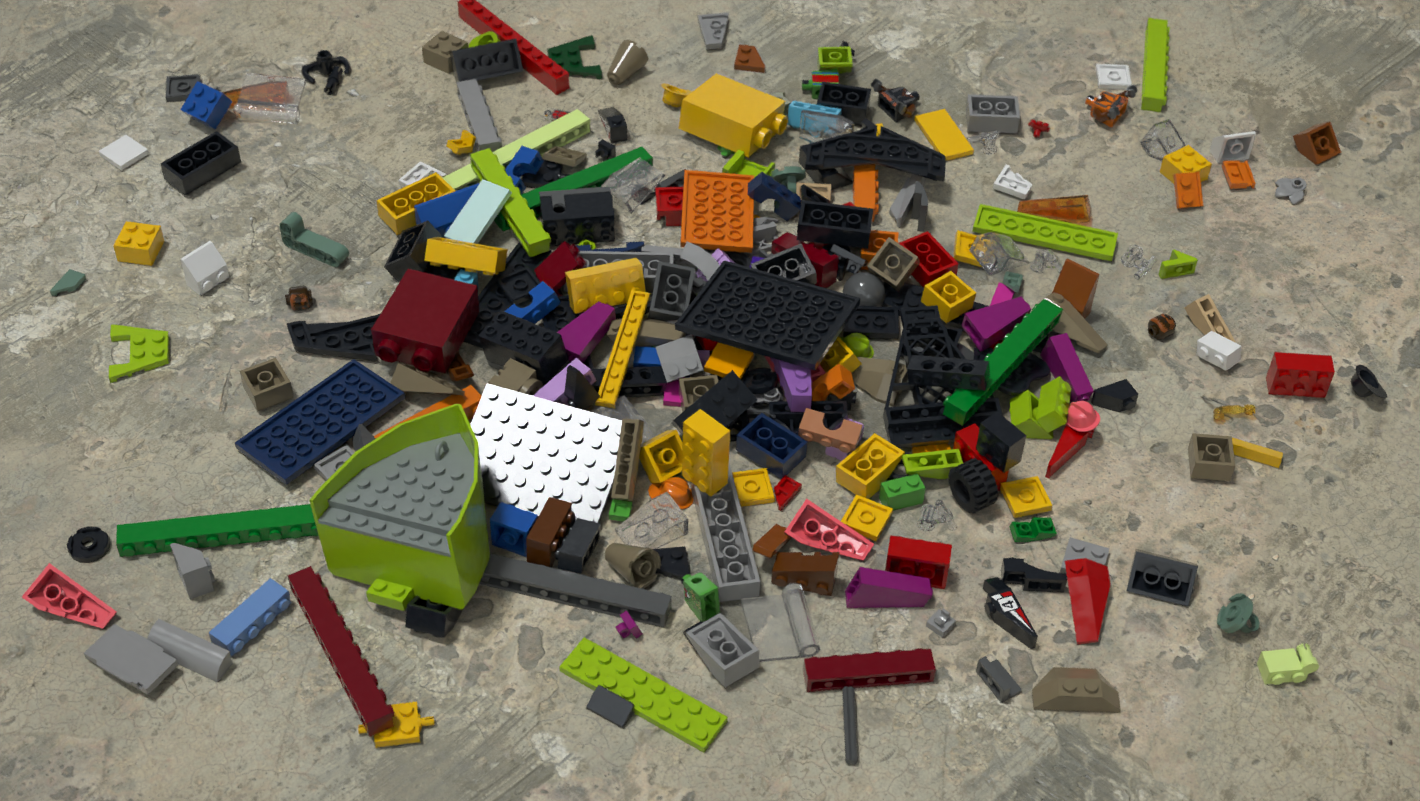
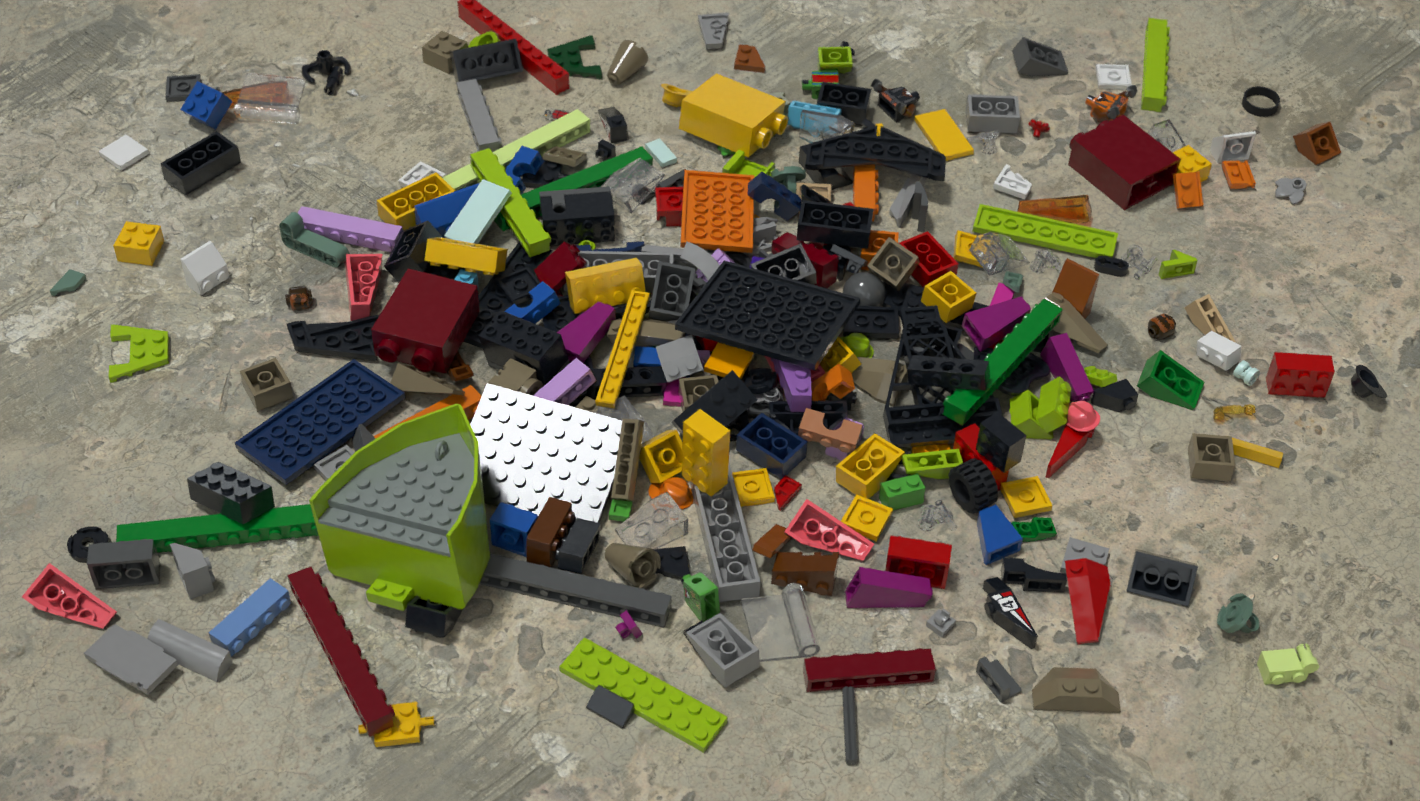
(123, 564): none -> dark grey brick
(230, 492): none -> black brick
(351, 229): none -> lavender brick
(362, 280): none -> coral wedge
(462, 145): yellow bracket -> none
(579, 390): black slope -> none
(661, 153): none -> light aqua tile
(996, 535): none -> blue slope
(1038, 59): none -> dark grey slope
(1100, 377): none -> lime plate
(1111, 266): none -> black beam
(1123, 161): none -> dark red brick
(1170, 381): none -> green slope
(1246, 373): none -> light aqua wheel
(1263, 91): none -> black tyre

